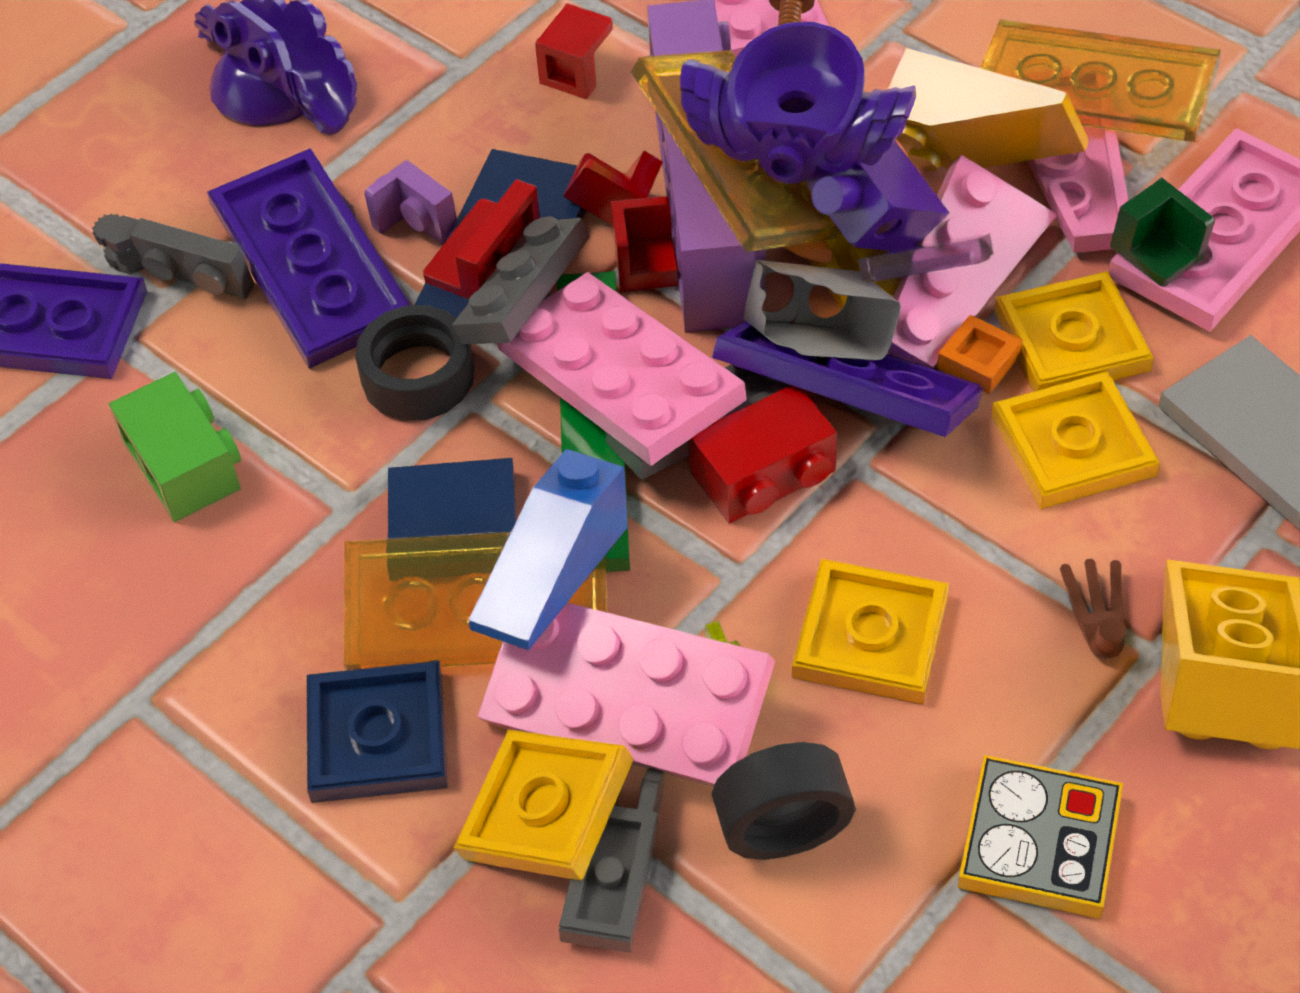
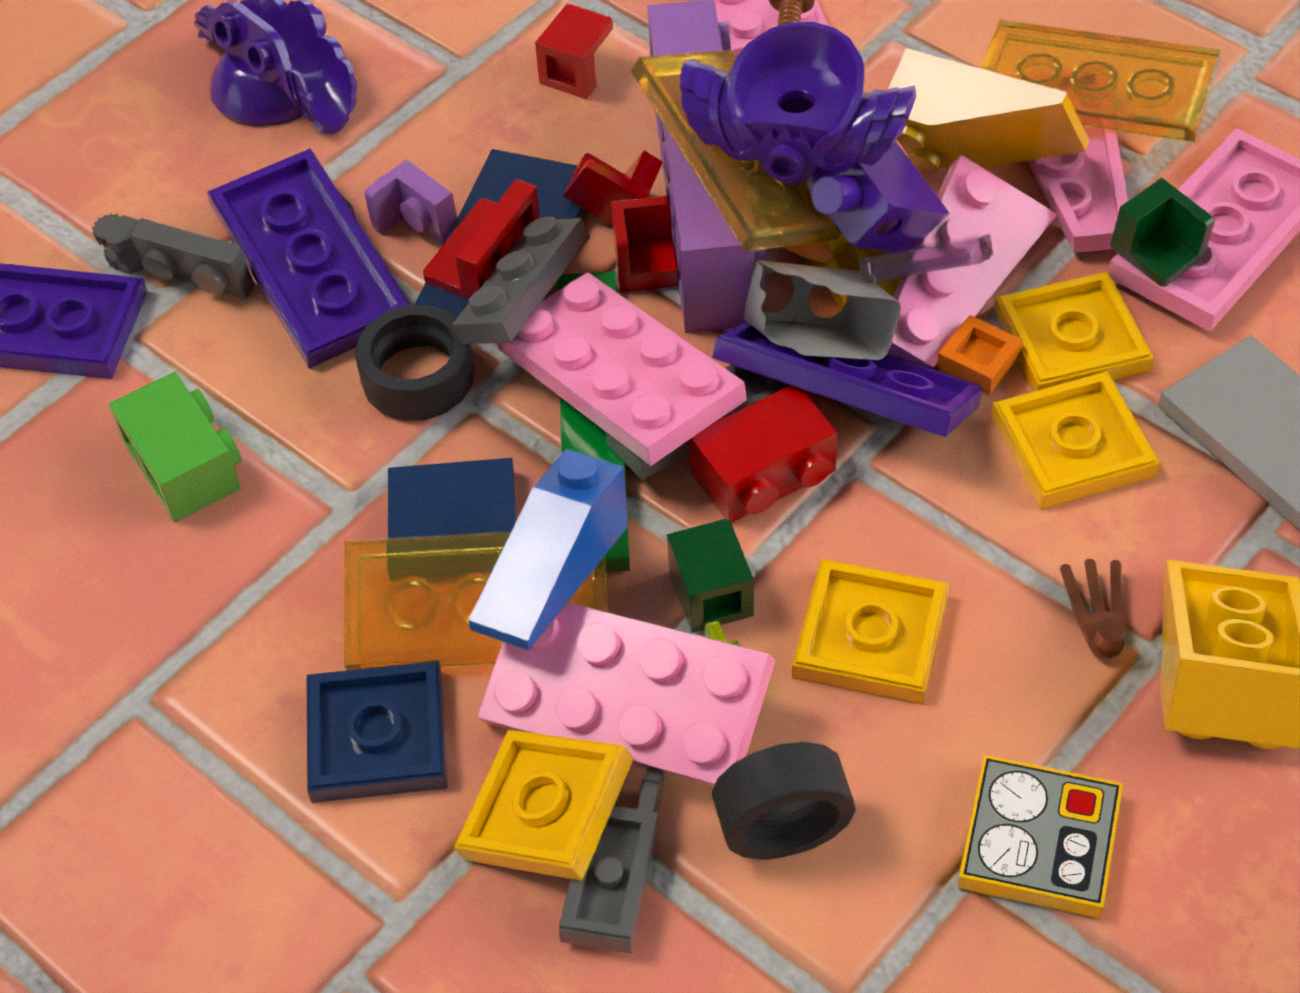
(710, 574): none -> dark green panel

